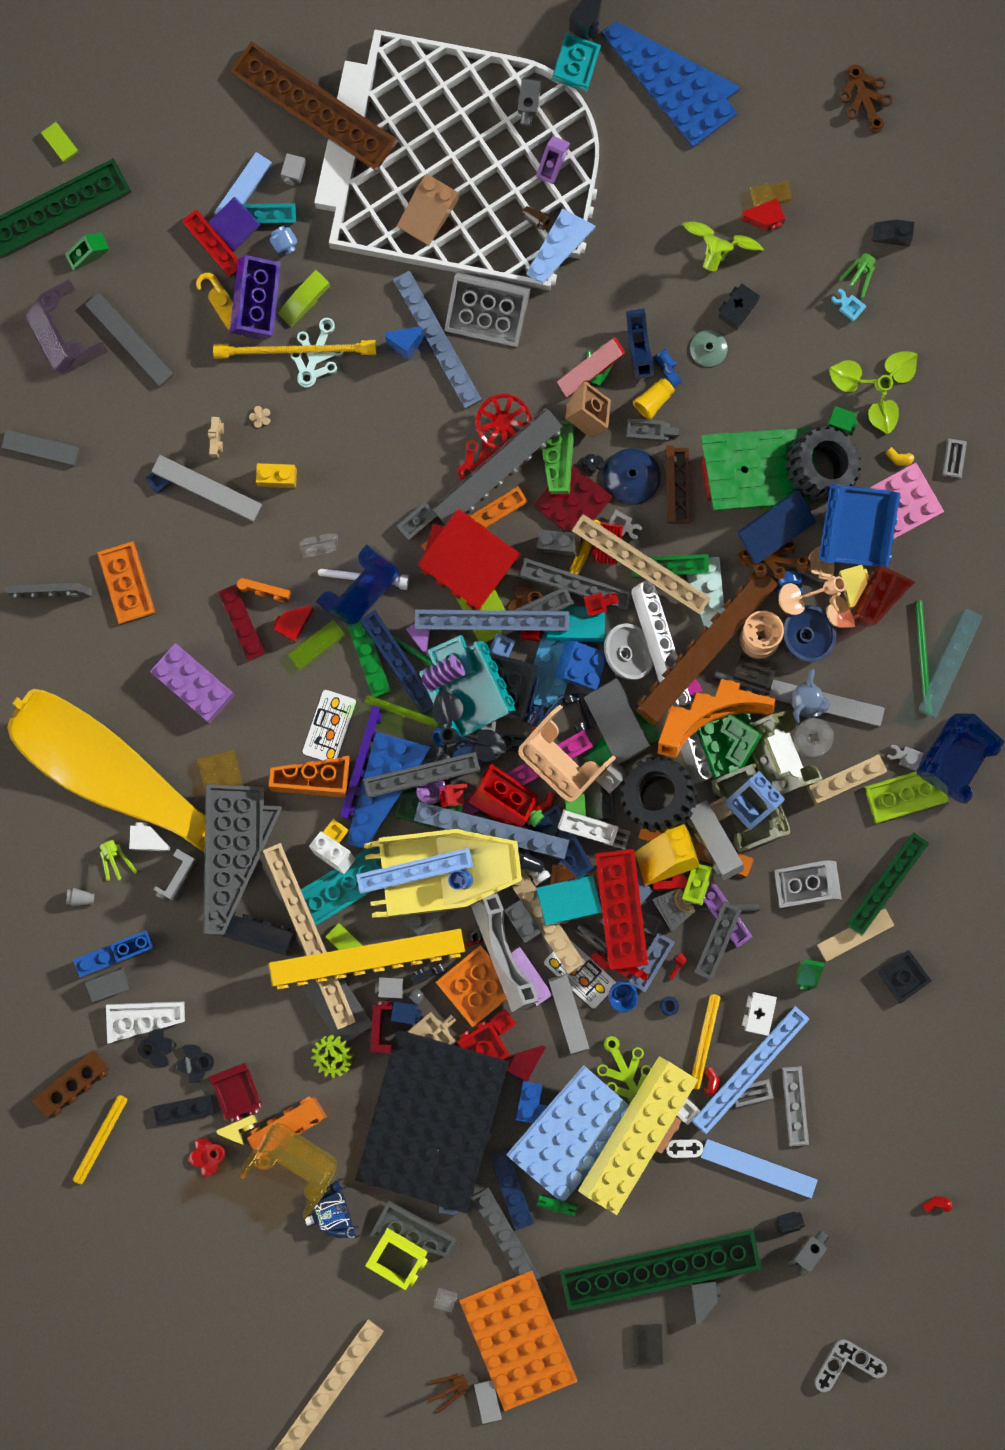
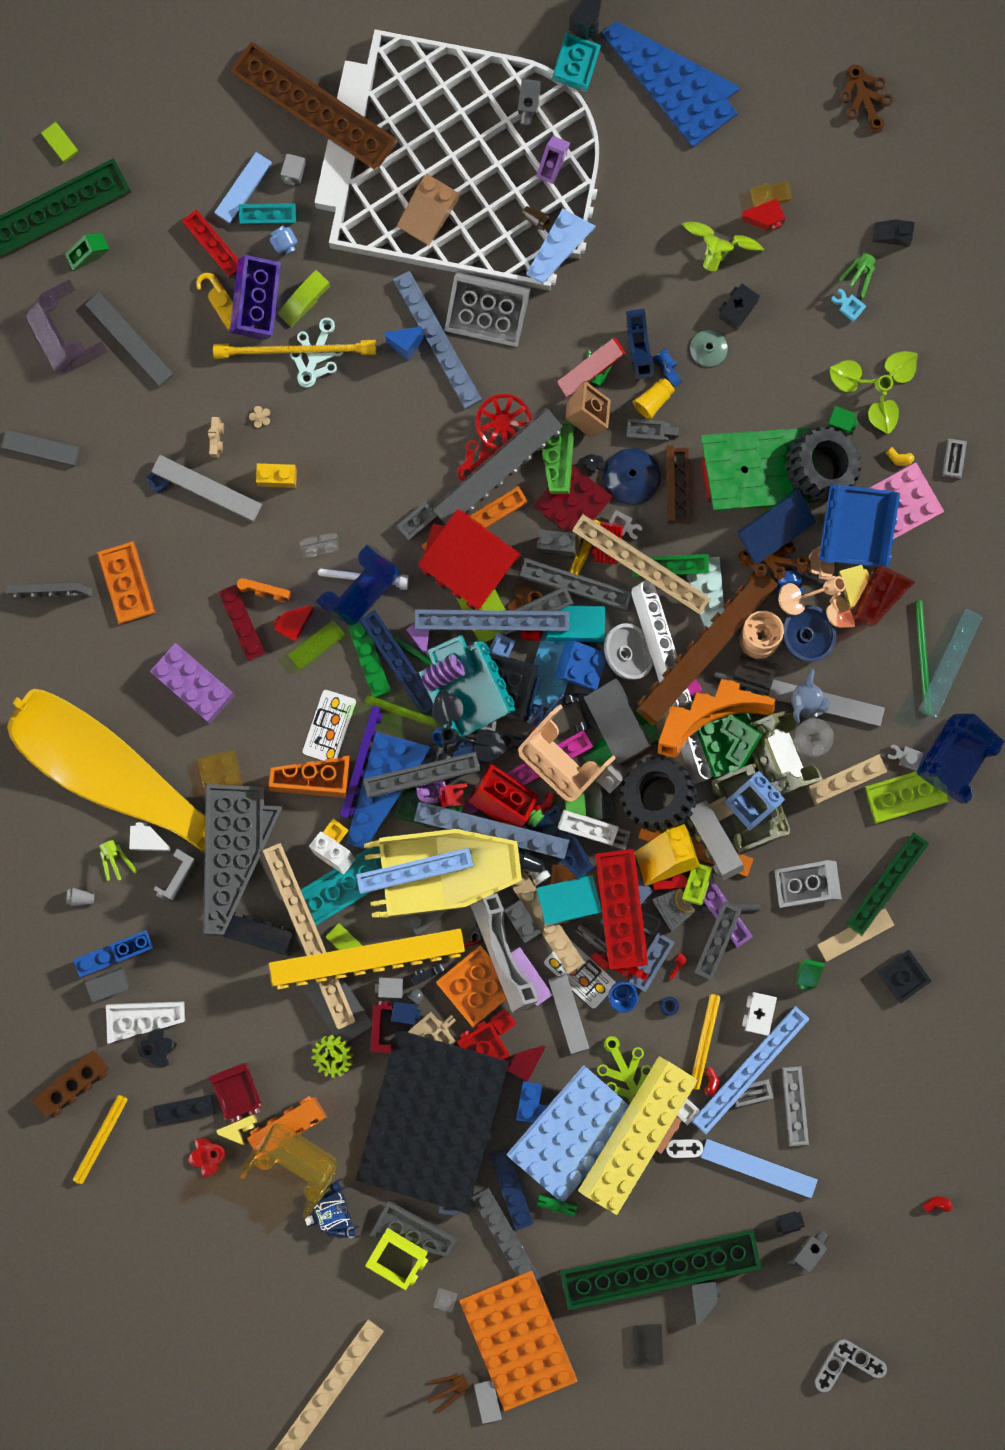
(192, 1063): black plate -> none
(234, 223): dark purple tile -> none
(456, 881): blue wheel -> none
(597, 603): red plate -> none

